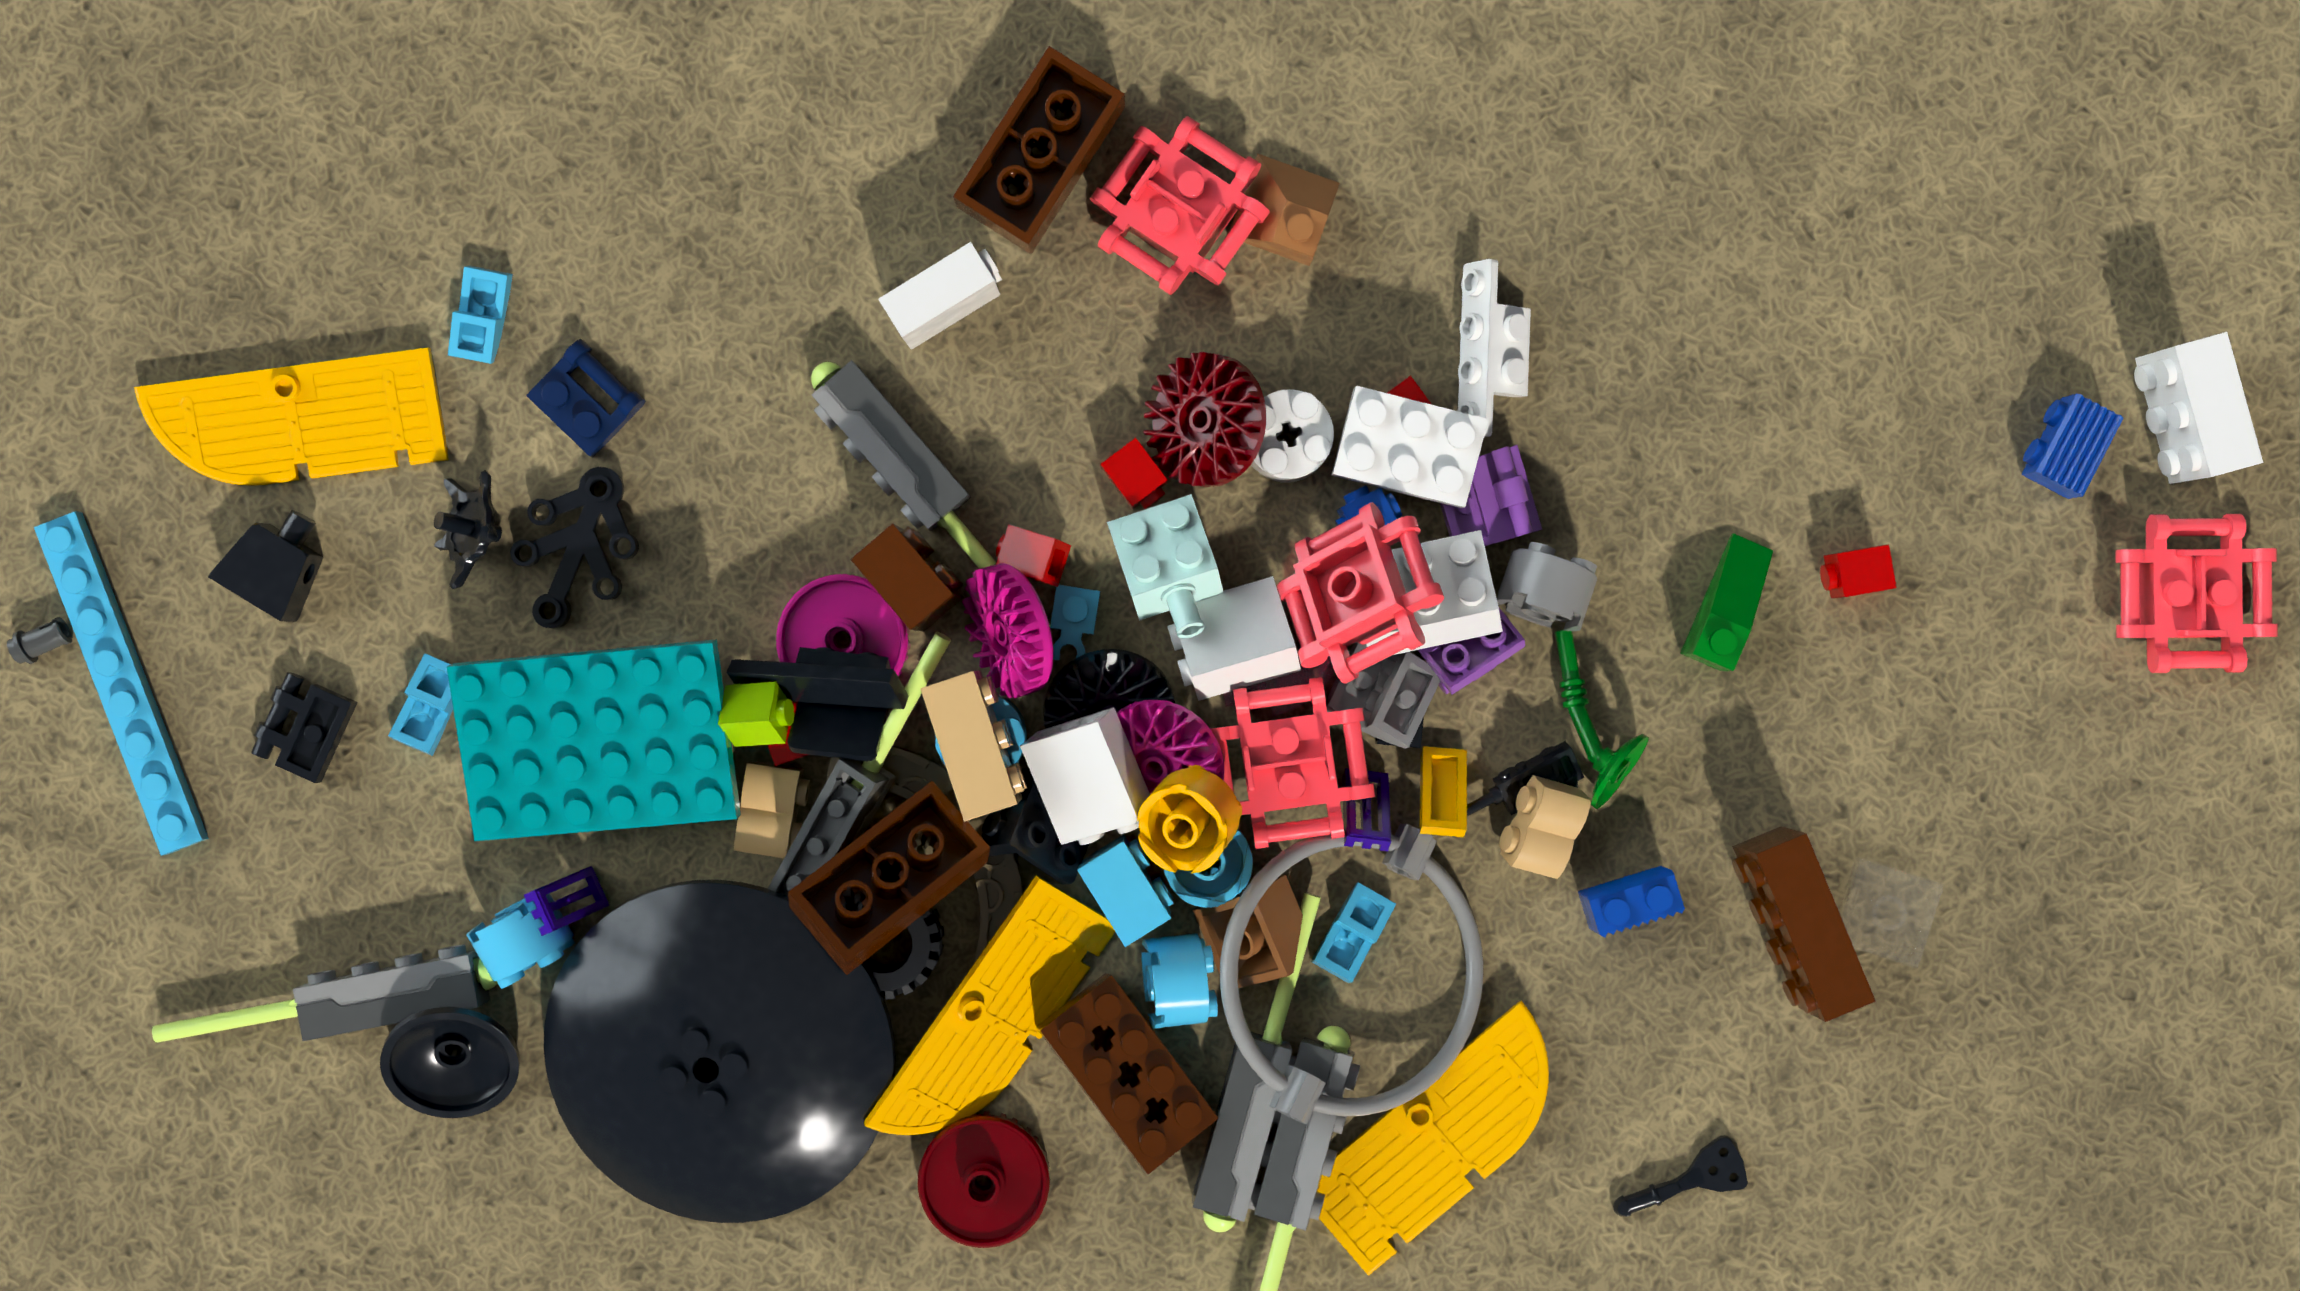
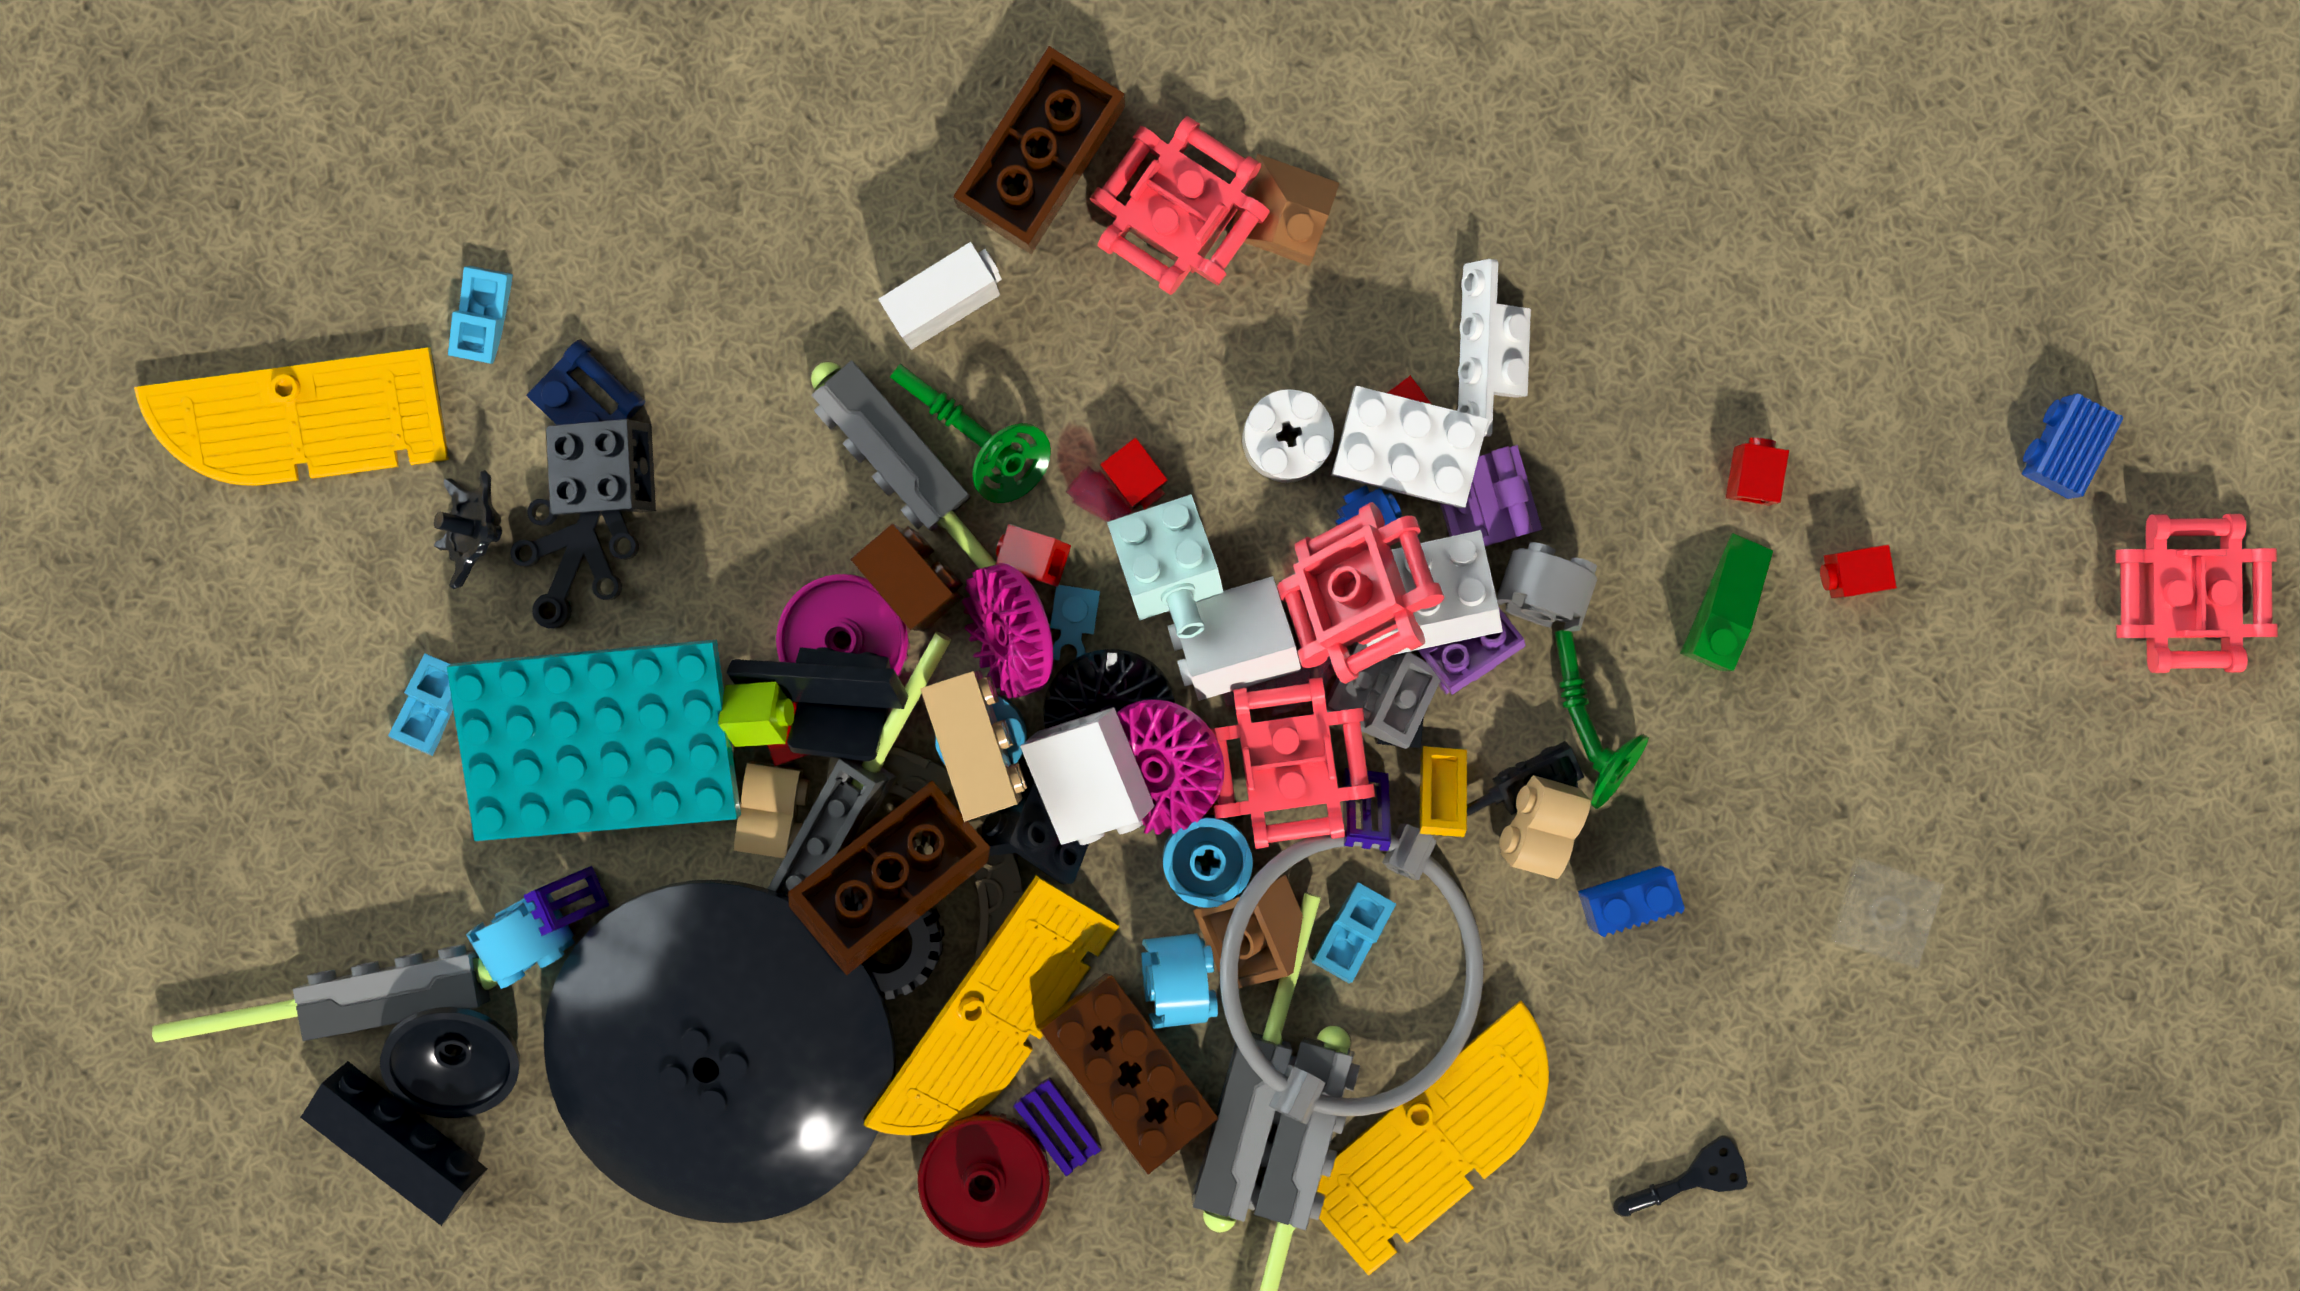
(29, 645): dark grey pin -> none
(121, 683): medium azure plate -> none
(272, 567): black torso -> none
(314, 733): black plate -> none
(393, 1142): none -> black brick
(601, 467): none -> black bracket
(998, 446): none -> green dish
(1079, 1156): none -> dark purple tile
(1097, 496): none -> clear pink cone
(1126, 890): medium azure brick -> none
(1188, 820): yellow brick -> none
(1206, 419): dark red wheel -> none
(1757, 472): none -> red brick
(1805, 920): reddish brown brick -> none
(2197, 409): white brick -> none

